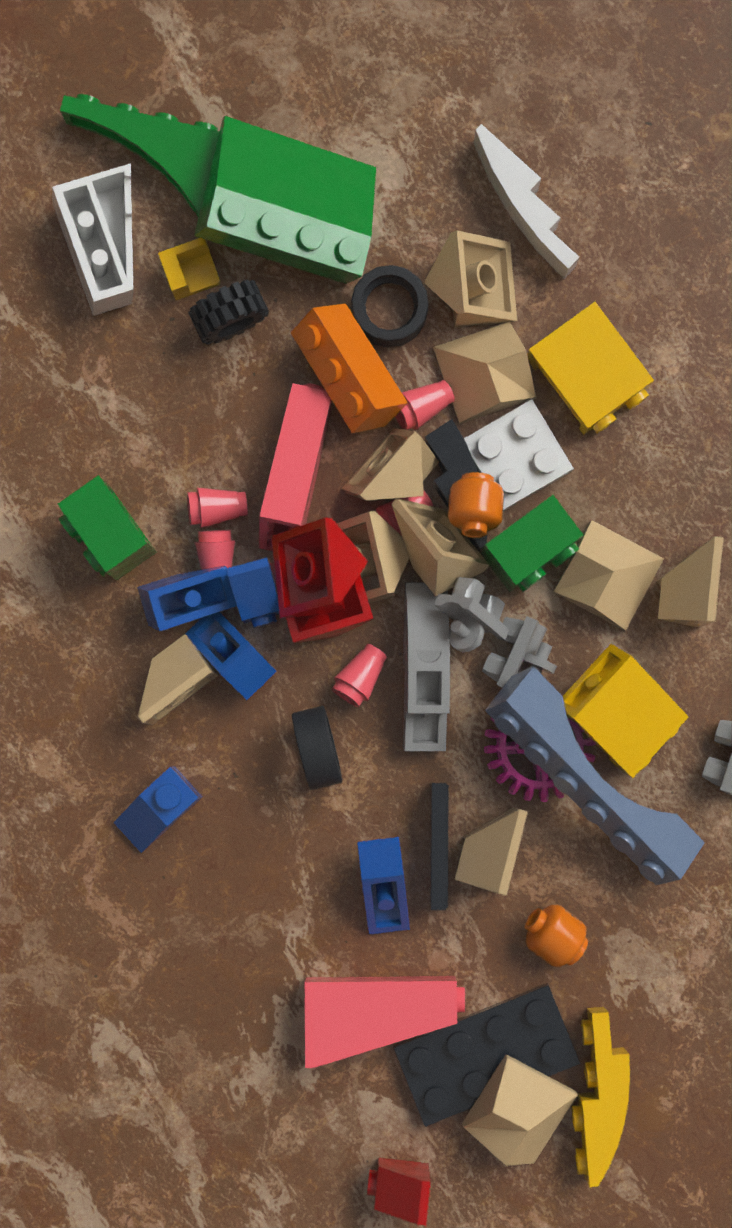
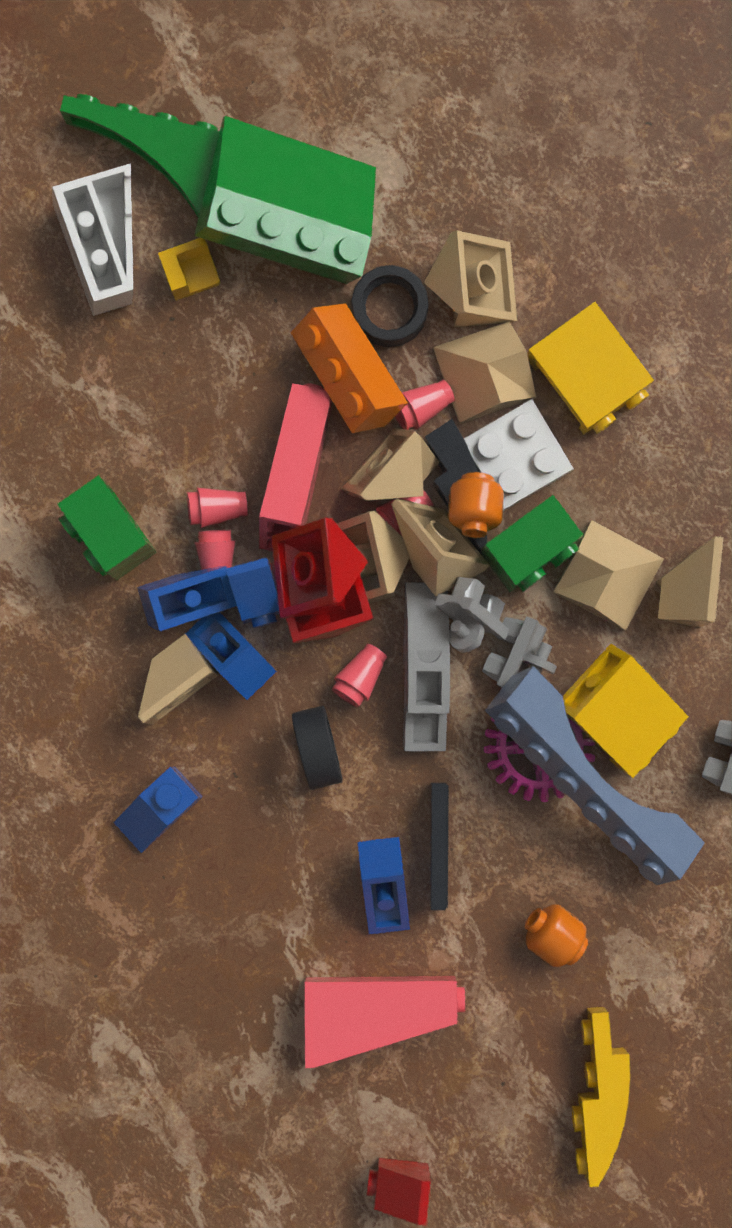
(228, 312): black tyre -> none
(456, 1062): black plate -> none
(492, 851): tan slope -> none
(516, 189): white slope -> none
(518, 1112): tan slope -> none

